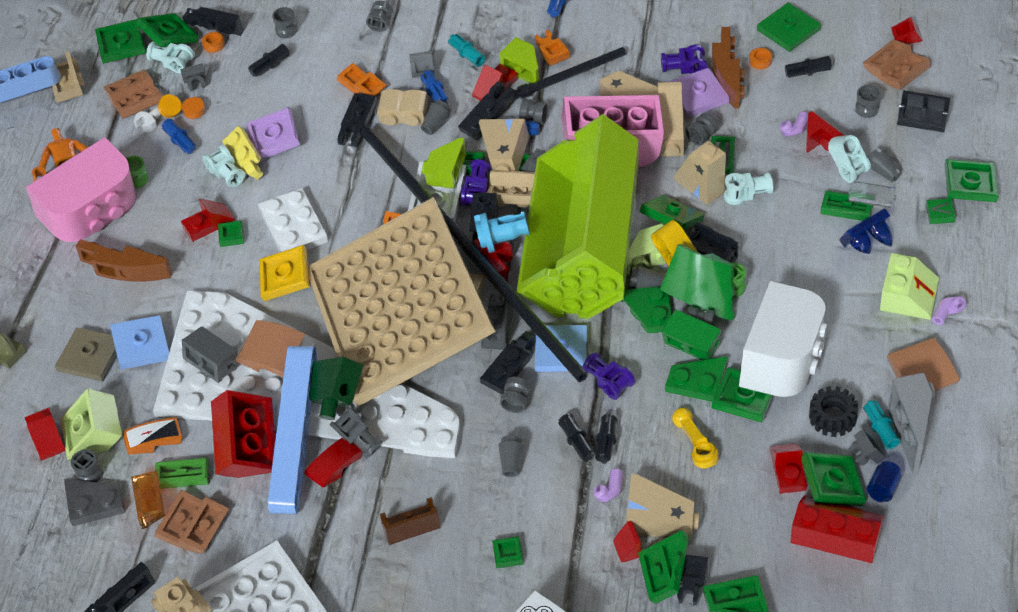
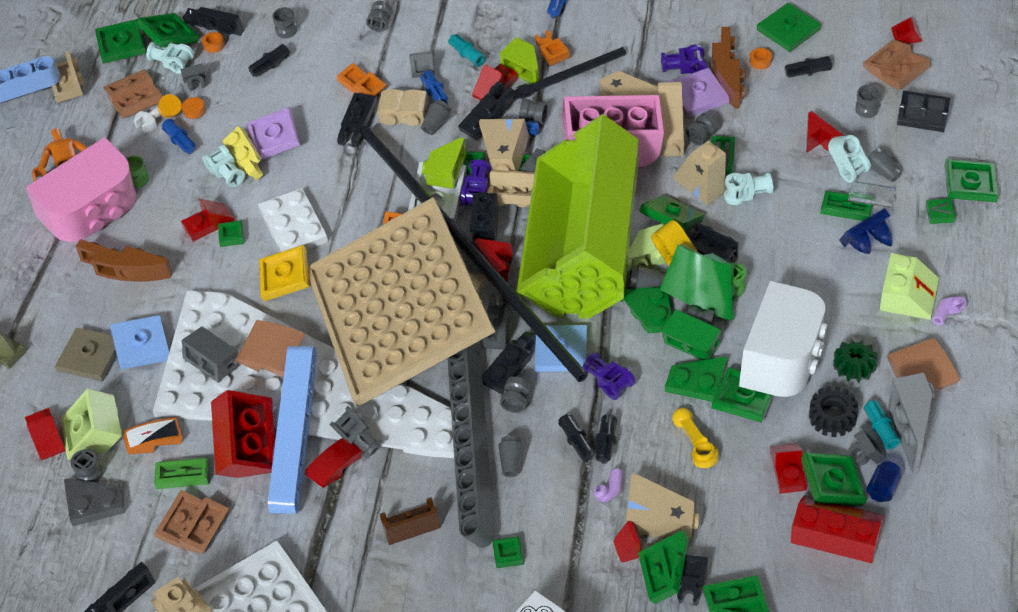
(148, 498): clear orange slope -> none
(334, 384): dark green torso -> none
(470, 448): none -> dark grey beam
(499, 229): medium azure piece -> none
(790, 129): lavender arm -> none
(855, 360): none -> dark green gear

